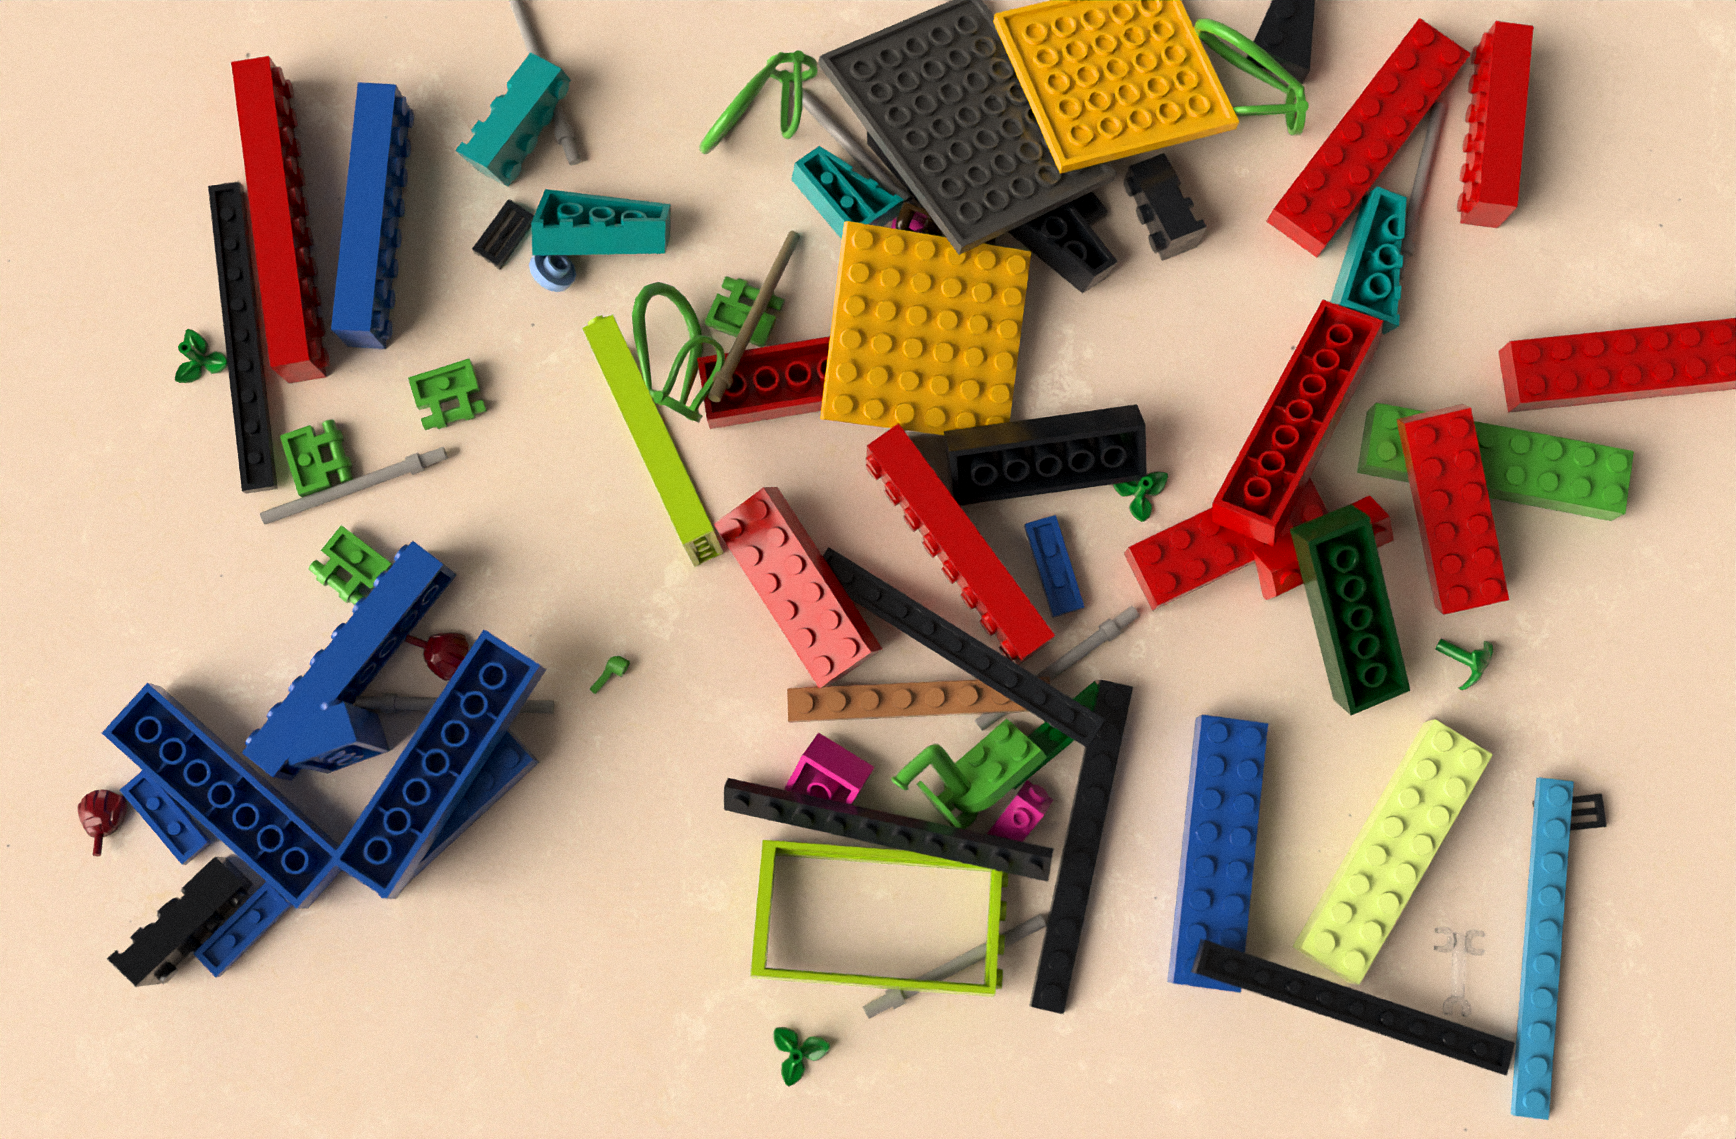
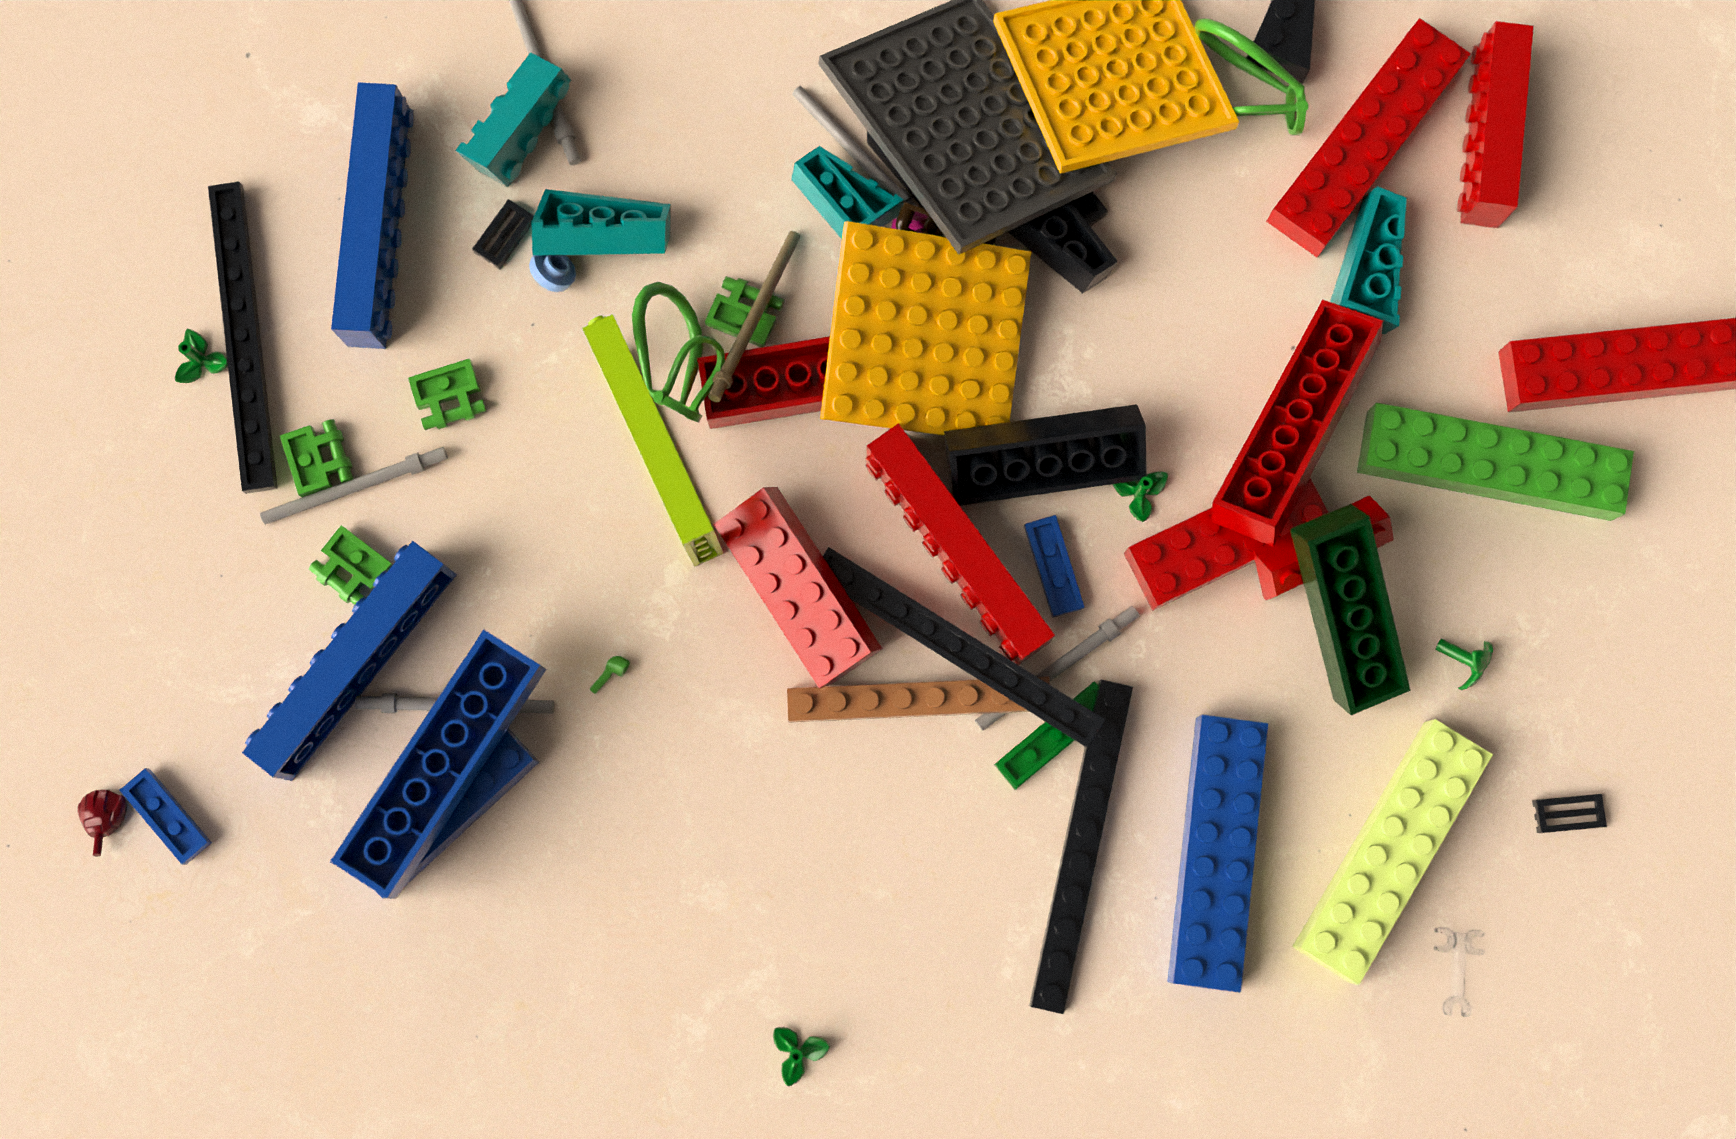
(182, 924): black wedge -> none
(225, 795): blue brick -> none
(242, 930): blue plate -> none
(279, 220): red brick -> none
(338, 738): blue slope -> none
(442, 652): dark red piece -> none
(752, 88): bright green animal -> none
(829, 772): dark pink slope -> none
(888, 829): black plate -> none
(897, 997): light grey bar -> none
(977, 777): bright green plate -> none
(994, 941): lime door -> none
(1022, 813): dark pink bracket -> none
(1163, 207): black wedge -> none
(1352, 1007): black plate -> none
(1421, 182): light grey bar -> none
(1453, 508): red brick -> none
(1542, 949): dark azure plate -> none

